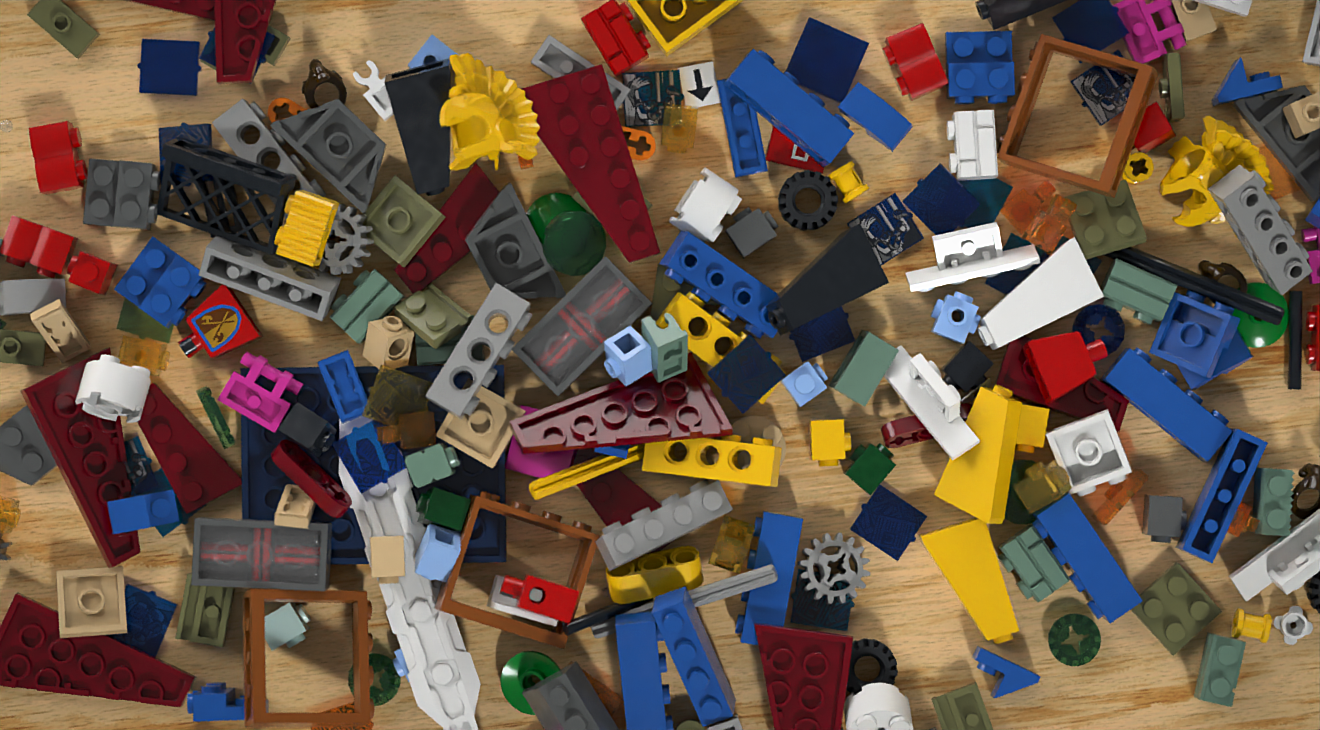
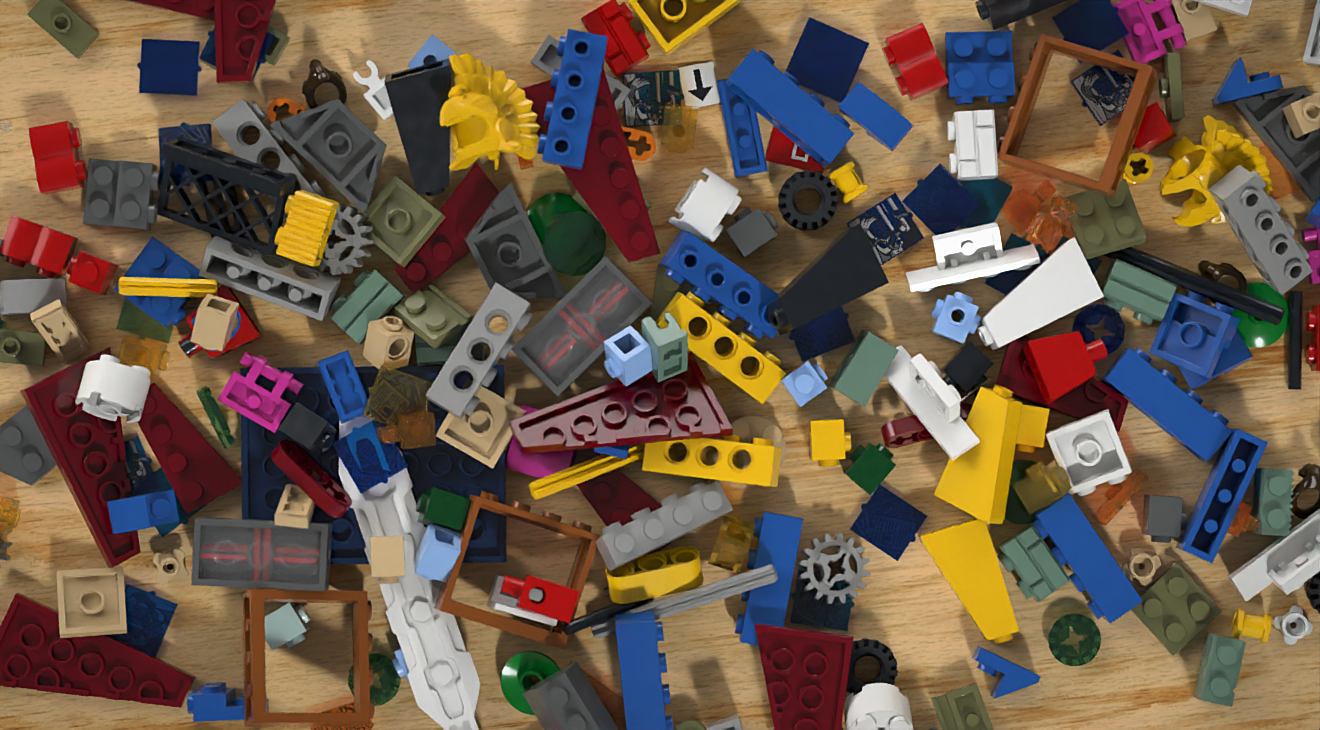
(167, 287): none -> yellow axle
(175, 558): none -> tan plate
(205, 613): olive plate -> none
(214, 322): none -> tan brick
(432, 464): sand green brick -> none
(574, 99): none -> blue brick
(694, 656): blue brick -> none
(746, 374): clear blue piece -> none
(1150, 563): none -> tan plate

